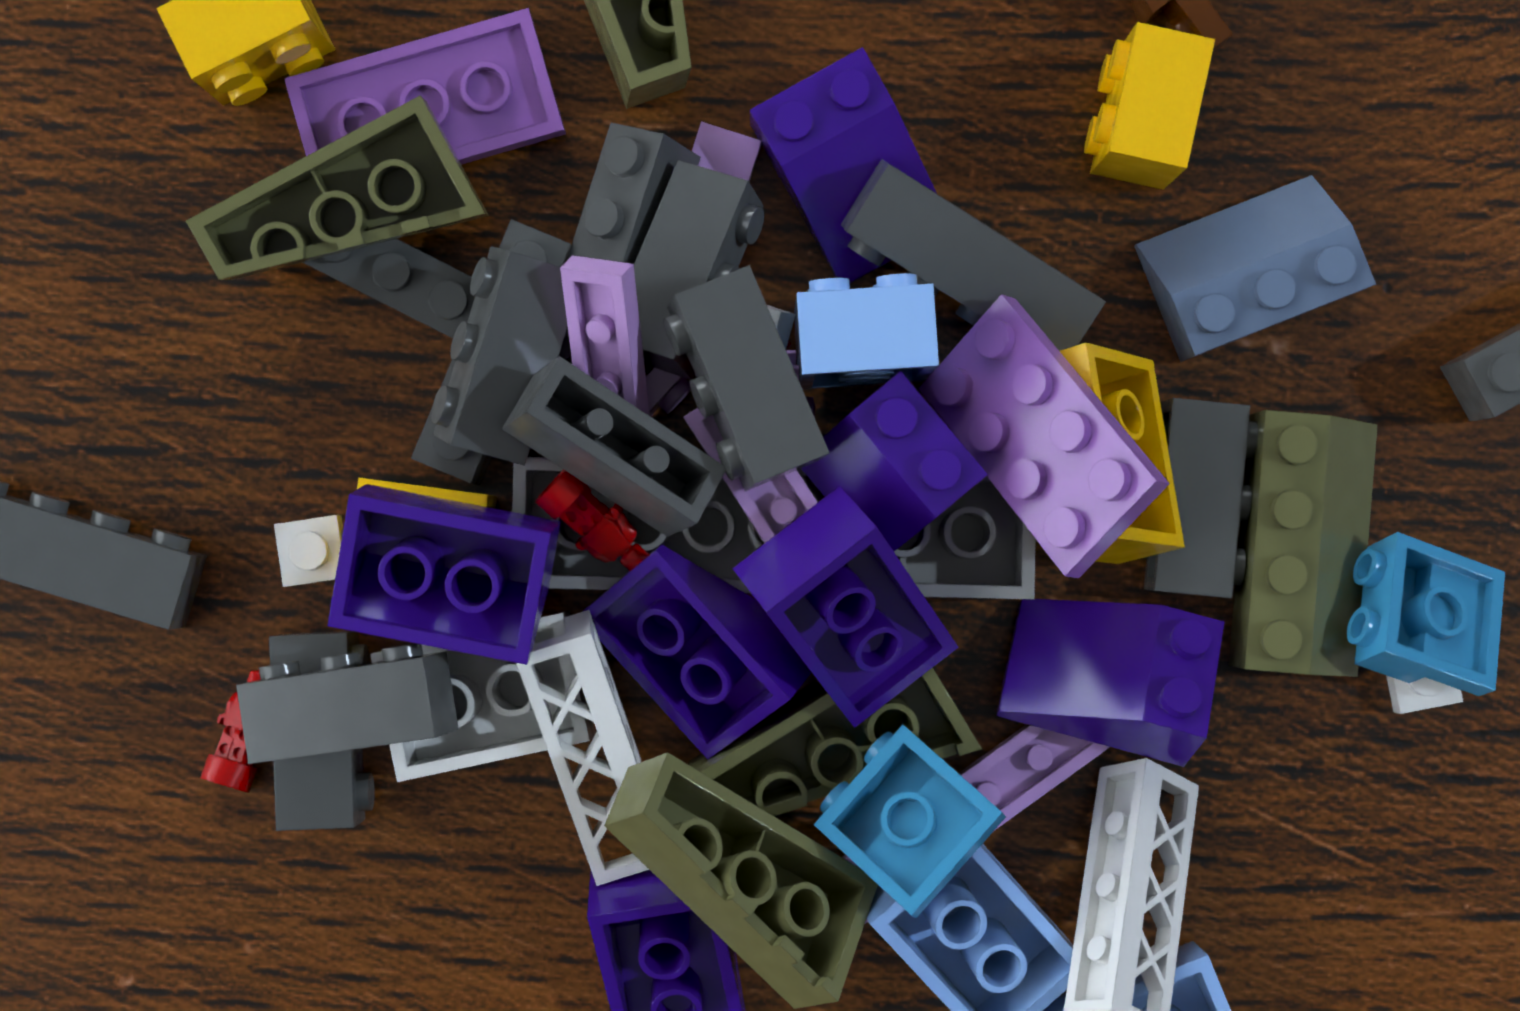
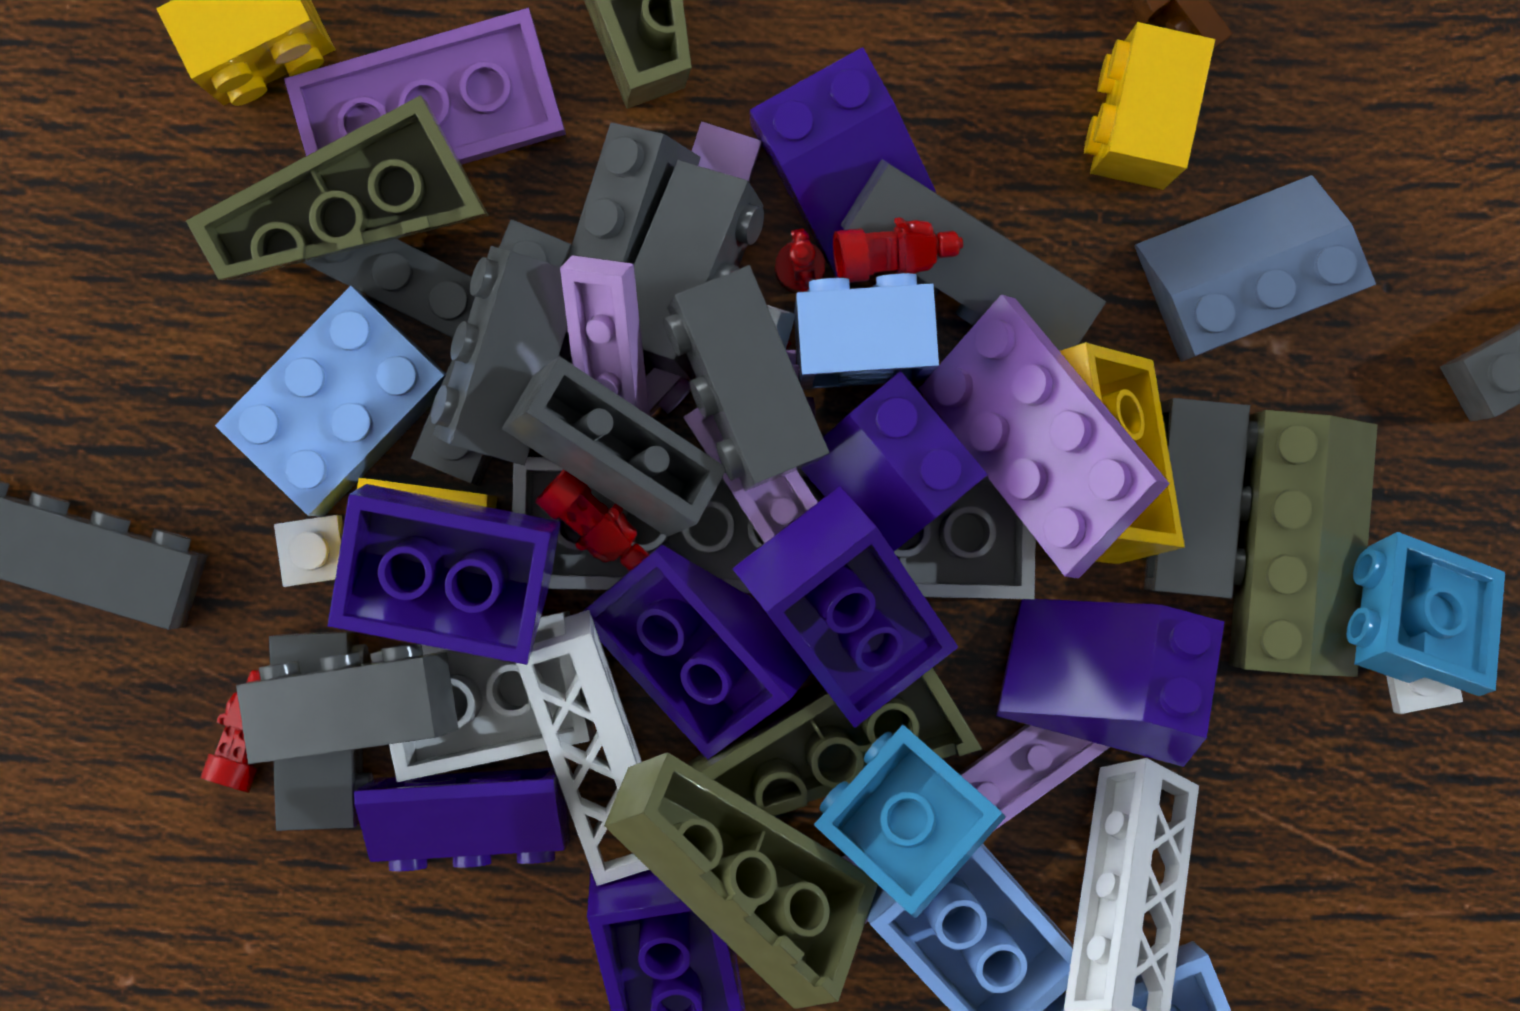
(334, 403): none -> light blue brick
(464, 818): none -> dark purple slope
(799, 263): none -> red piece
(907, 250): none -> red piece

